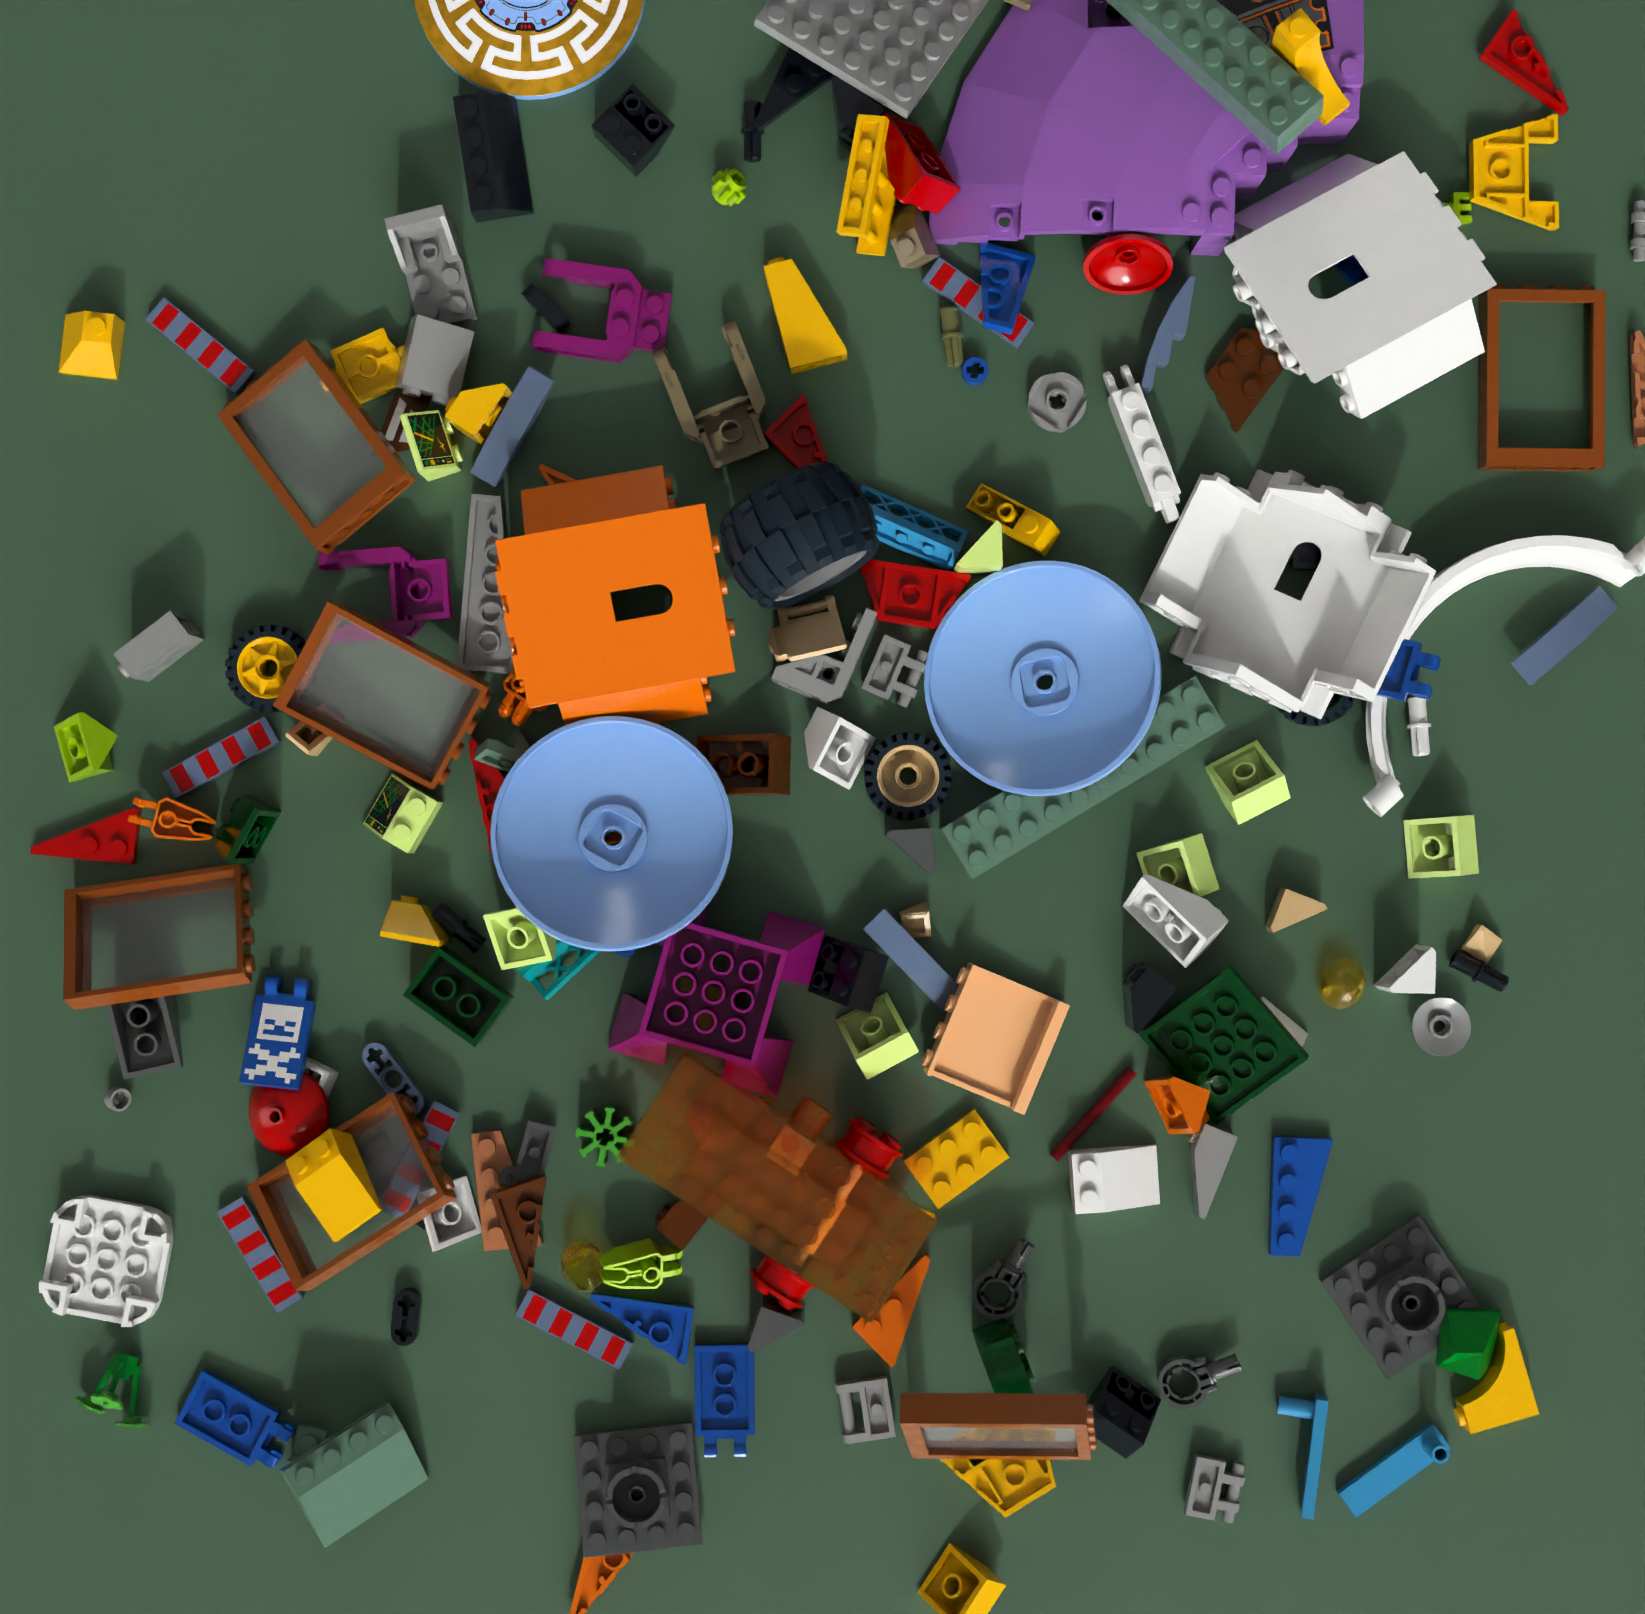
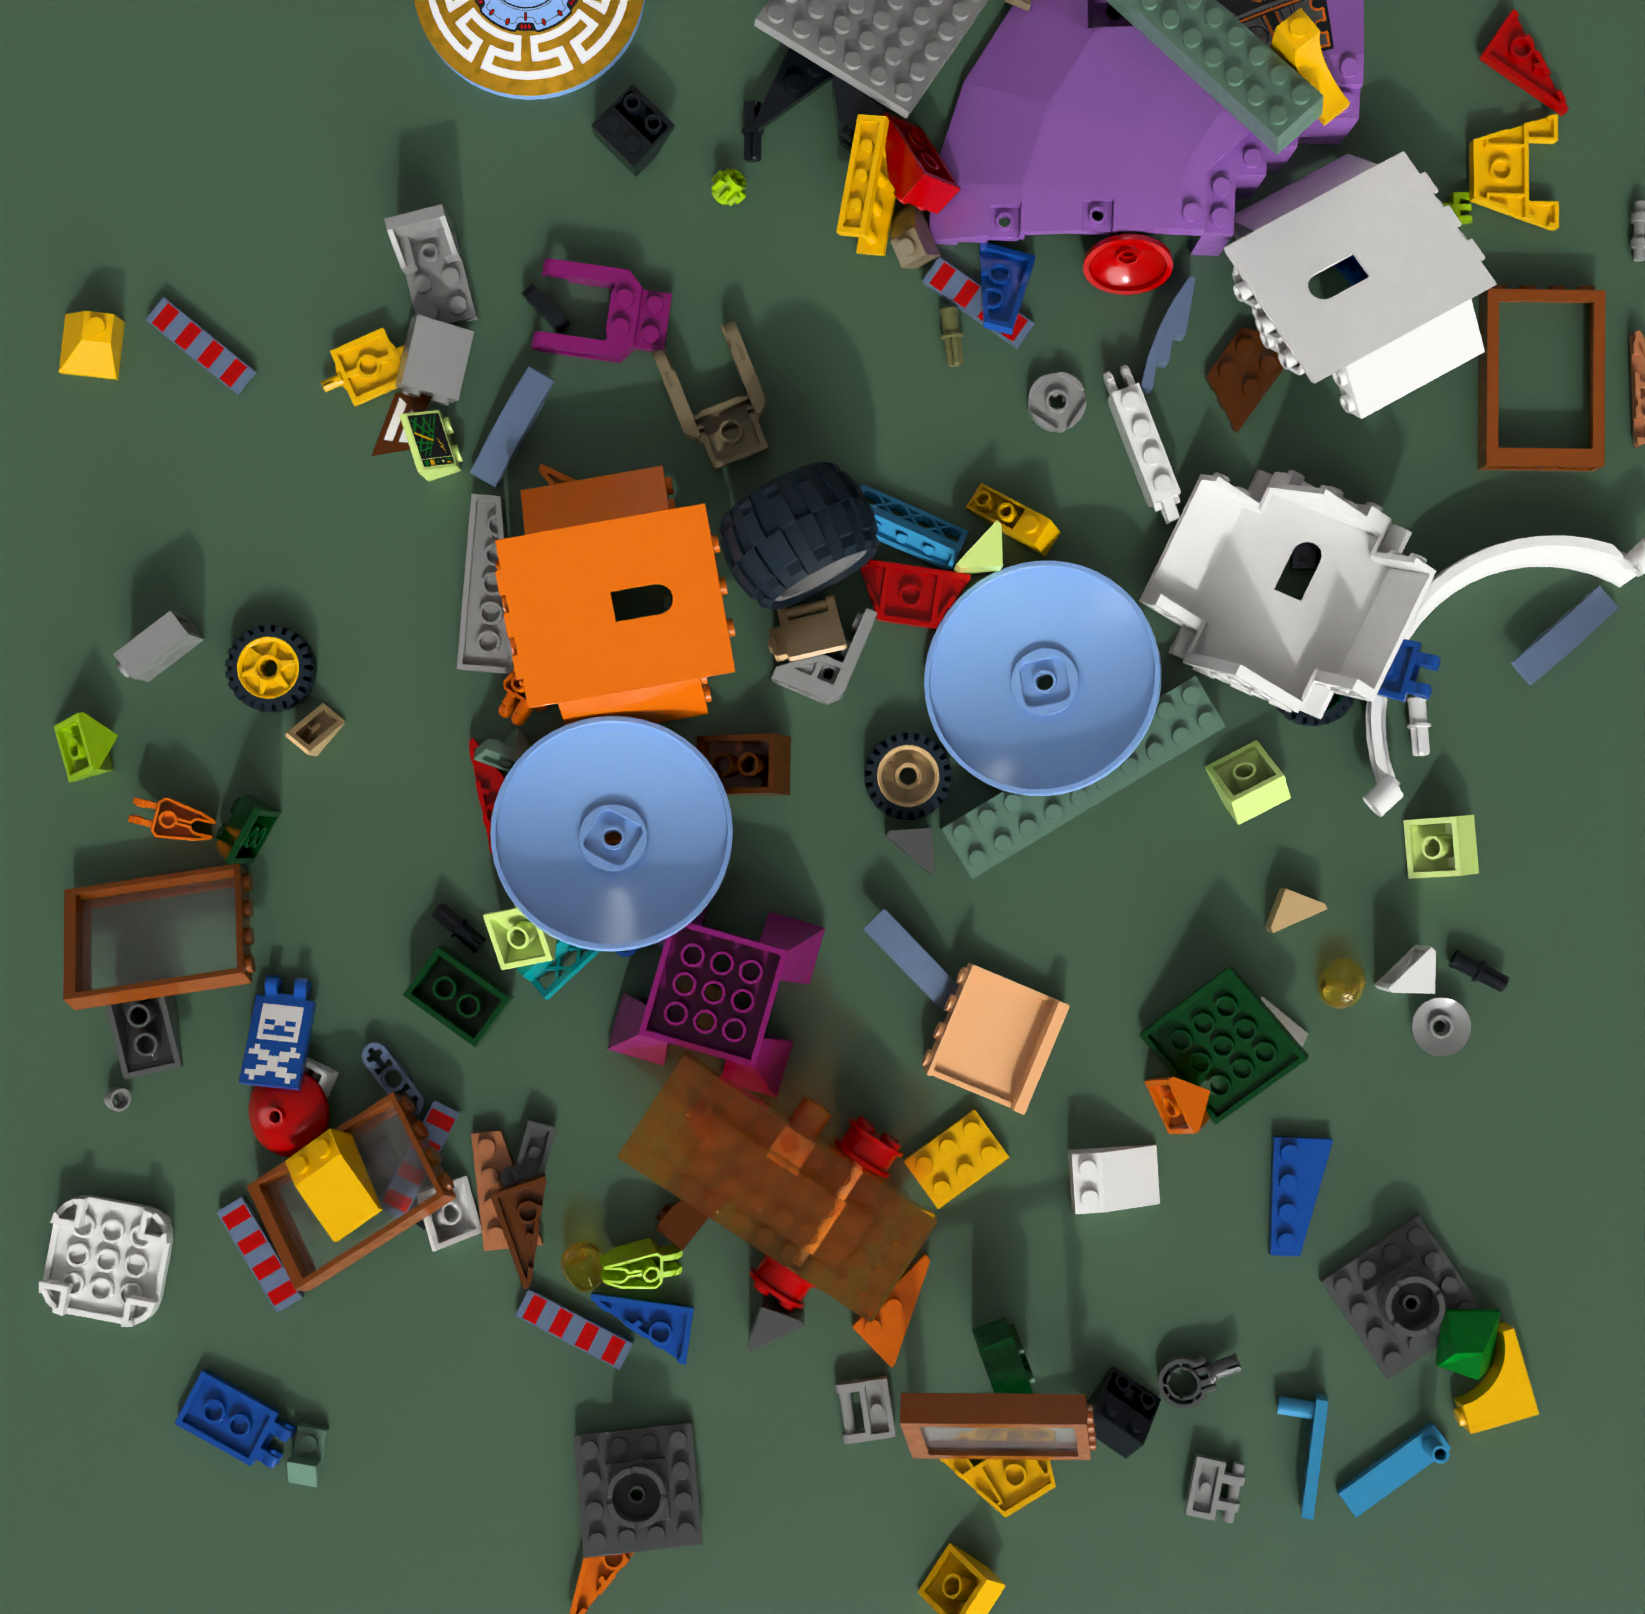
(105, 840): red wing -> none
(120, 1367): plant -> none
(221, 757): tile -> none
(316, 447): window -> none
(354, 1473): sand green slope -> none
(383, 694): clear window -> none
(399, 1316): black beam -> none
(402, 814): yellowish green slope -> none
(413, 923): yellow slope -> none
(417, 587): magenta plate -> none
(477, 410): yellow slope -> none
(493, 156): black slope -> none
(600, 1126): bright green gear -> none
(724, 1395): blue tile -> none
(796, 436): red wing -> none
(802, 323): yellow slope -> none
(836, 747): white slope -> none
(848, 974): black slope -> none
(877, 1037): yellowish green slope -> none
(887, 666): light grey plate -> none
(916, 920): tan slope -> none
(968, 365): blue bush -> none
(1013, 1266): dark grey pin -> none
(1093, 1113): dark red bar -> none
(1144, 995): black slope -> none
(1175, 917): white slope -> none
(1181, 864): yellowish green slope -> none
(1208, 1159): light grey slope -> none
(1481, 943): tan slope -> none

